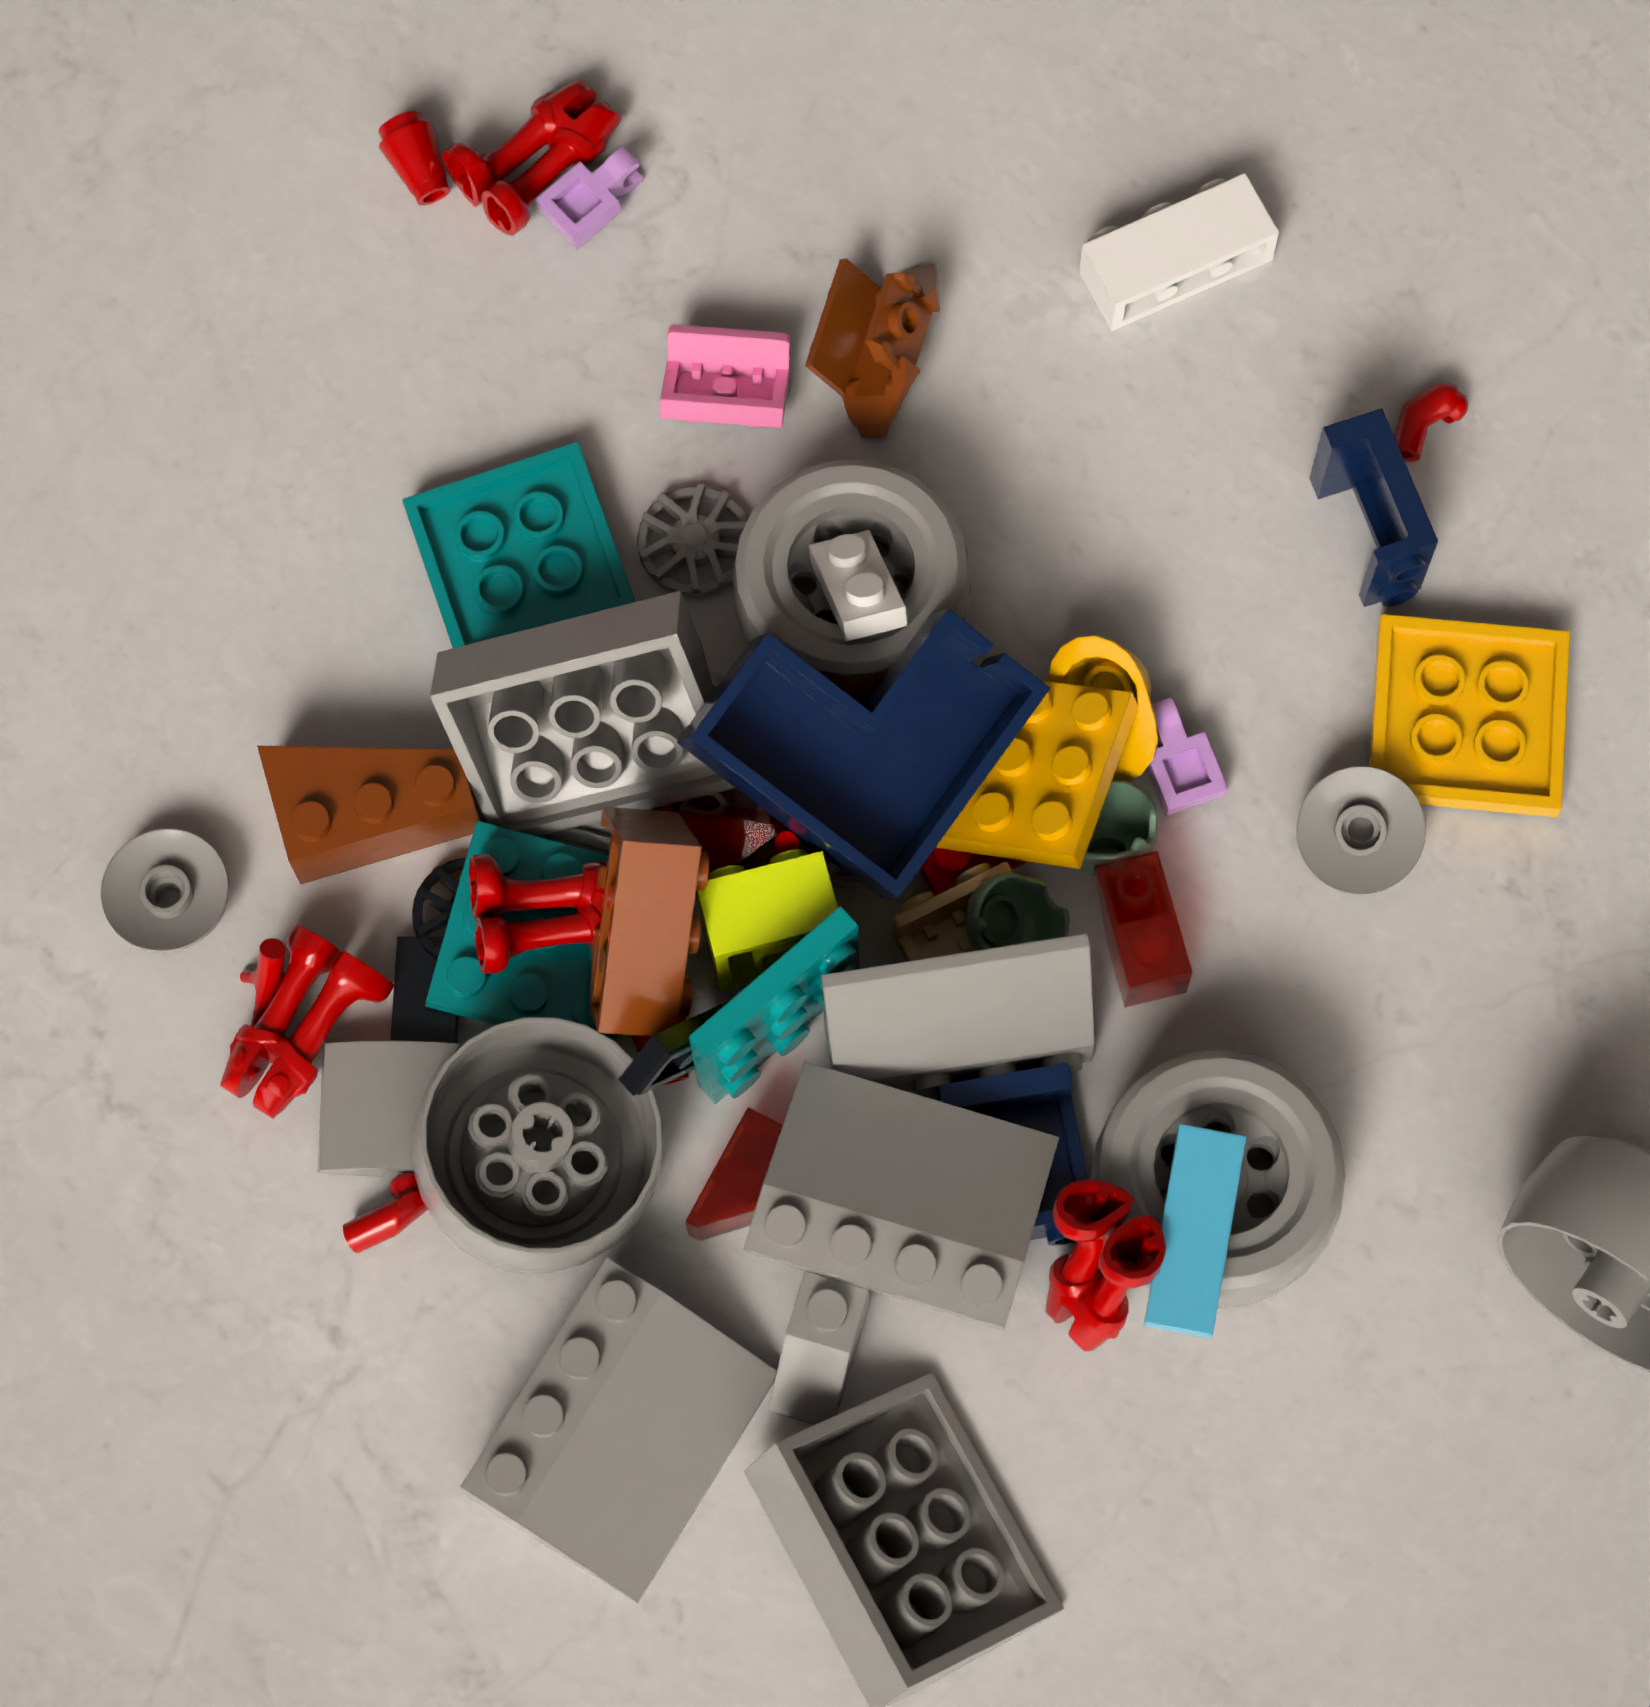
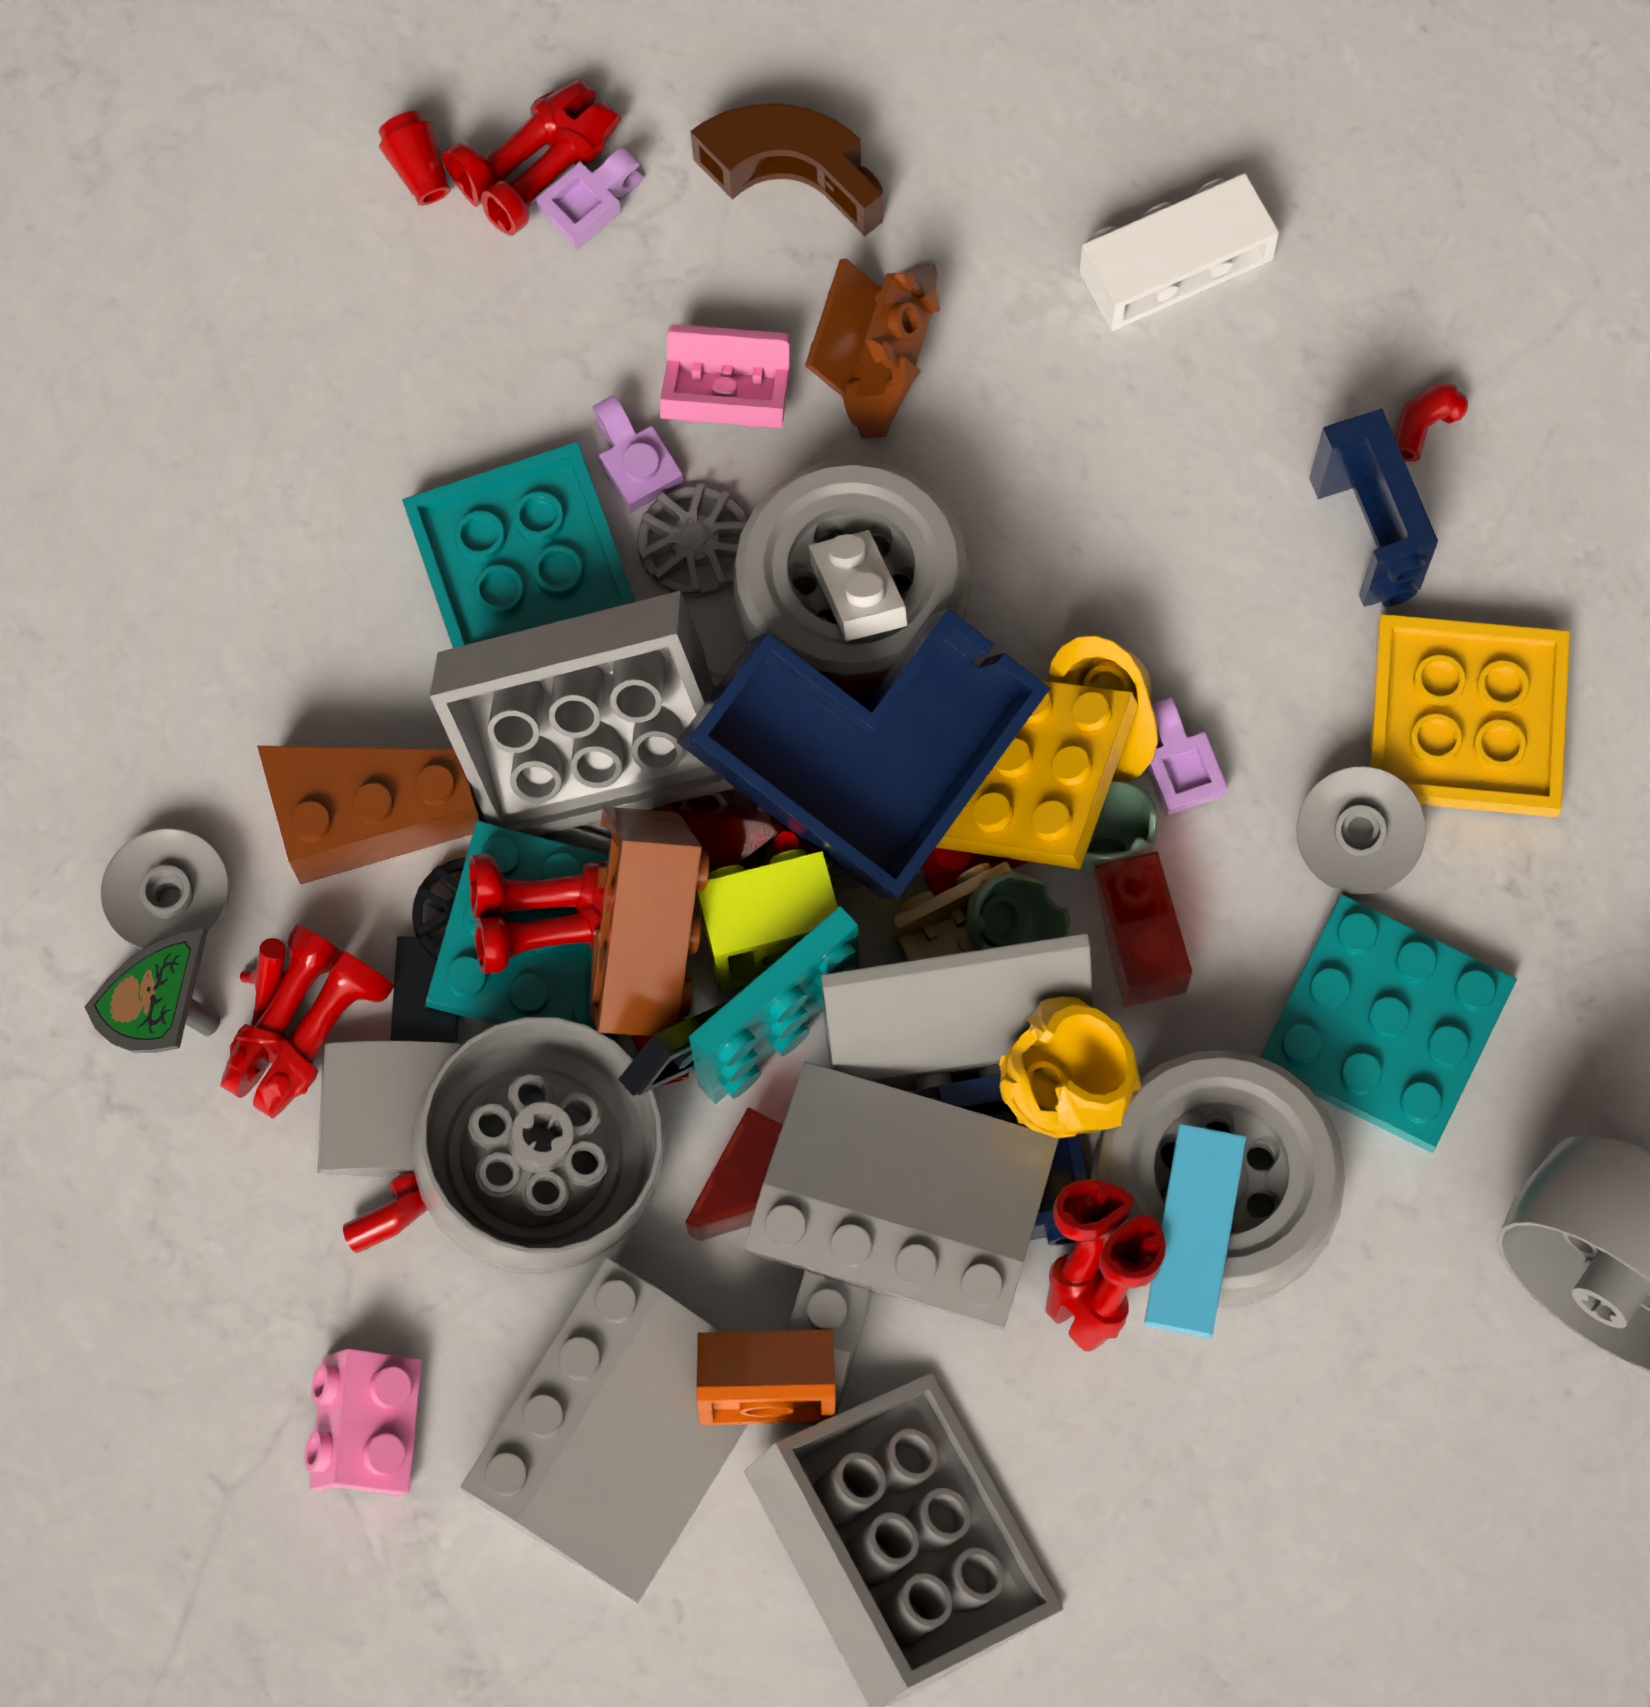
(151, 997): none -> shield
(363, 1422): none -> bright pink bracket
(635, 462): none -> lavender plate
(765, 1377): none -> orange slope
(790, 144): none -> reddish brown arch
(1069, 1070): none -> yellow helmet
(1388, 1022): none -> teal plate

